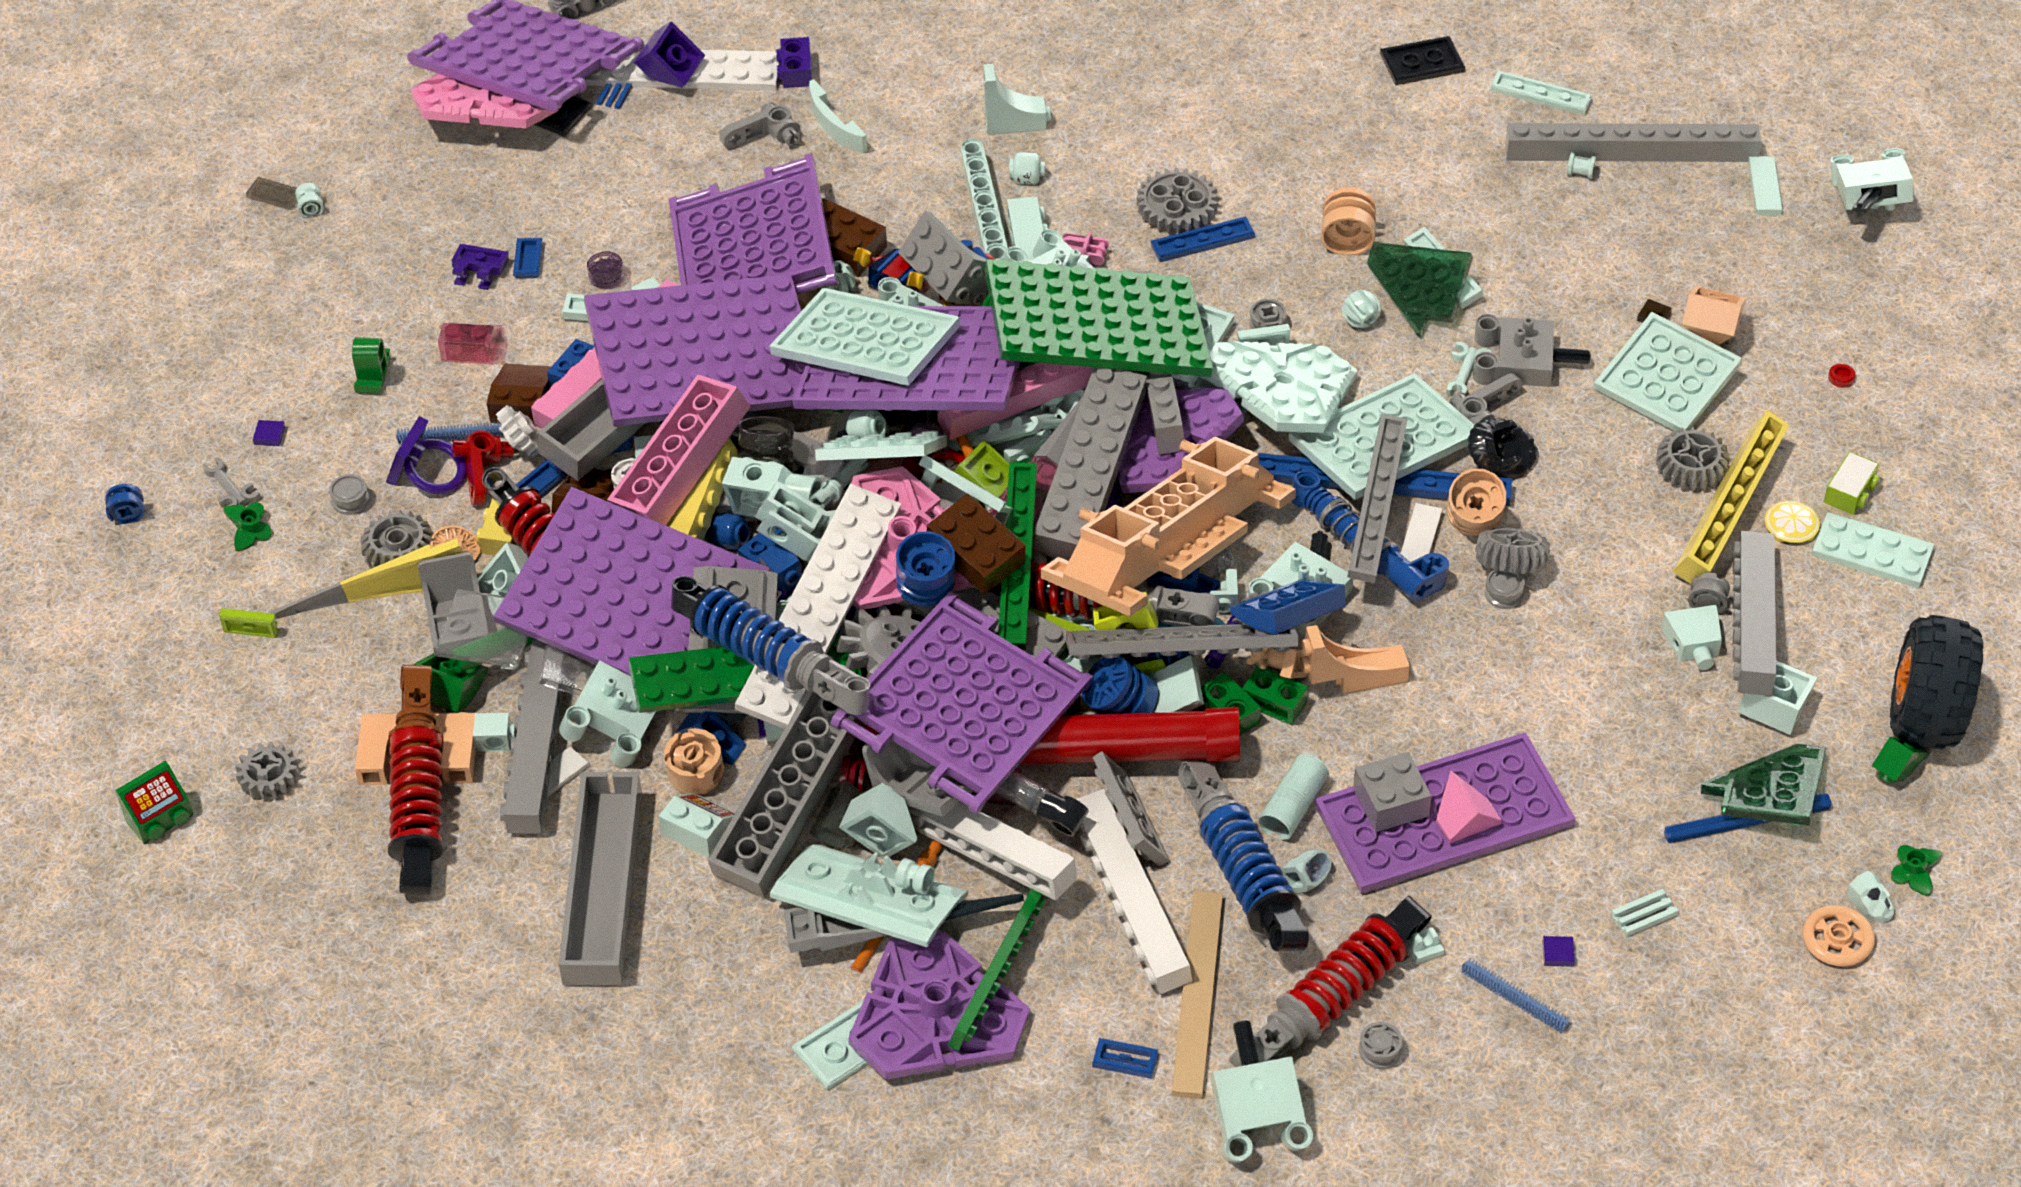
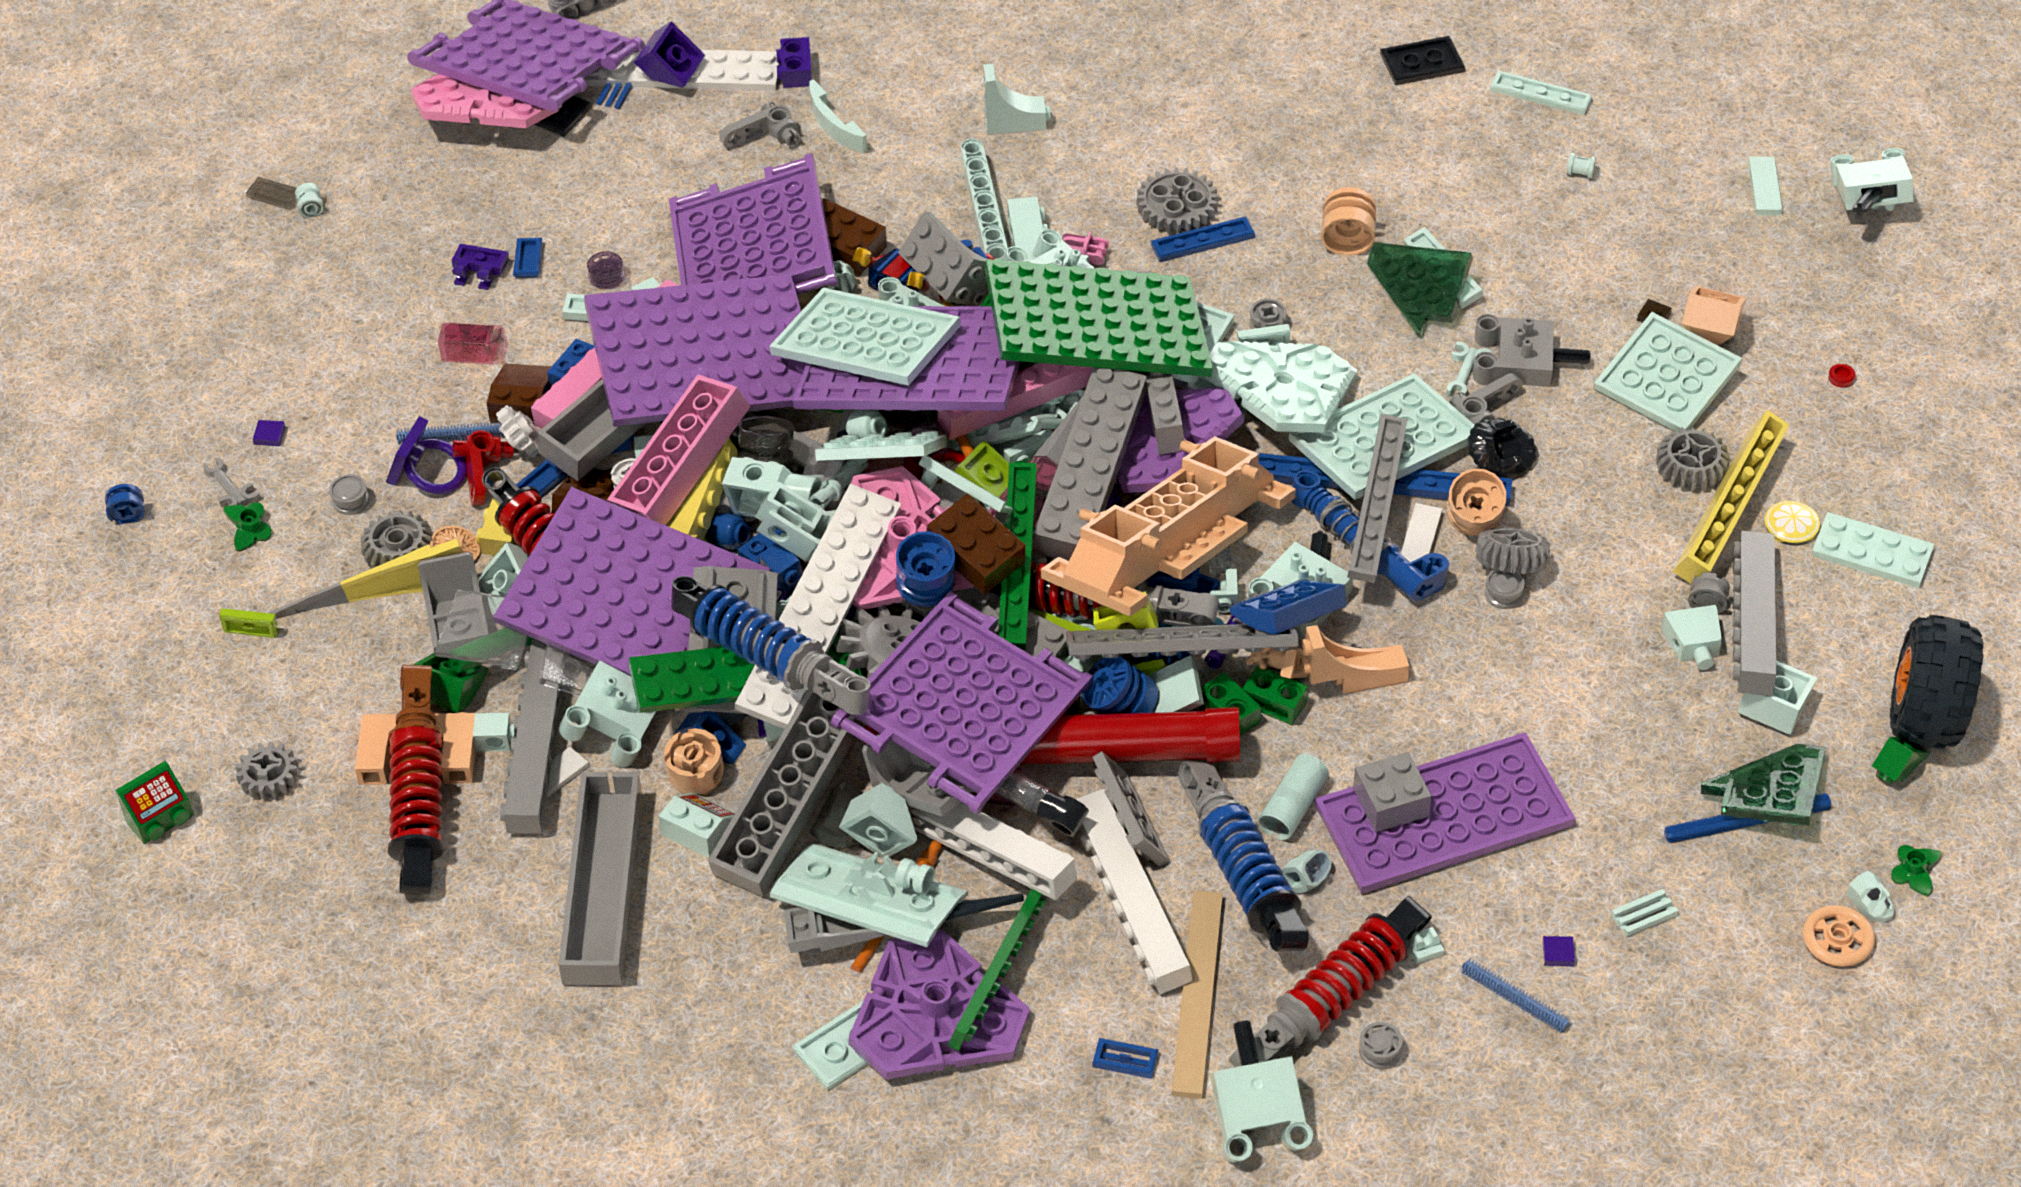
(370, 364): green pin -> none
(849, 771): dark red wheel -> none
(1026, 168): light aqua head -> none
(1361, 309): light aqua piece -> none
(1464, 810): bright pink slope -> none
(1632, 142): light grey brick -> none
(1851, 483): brick -> none

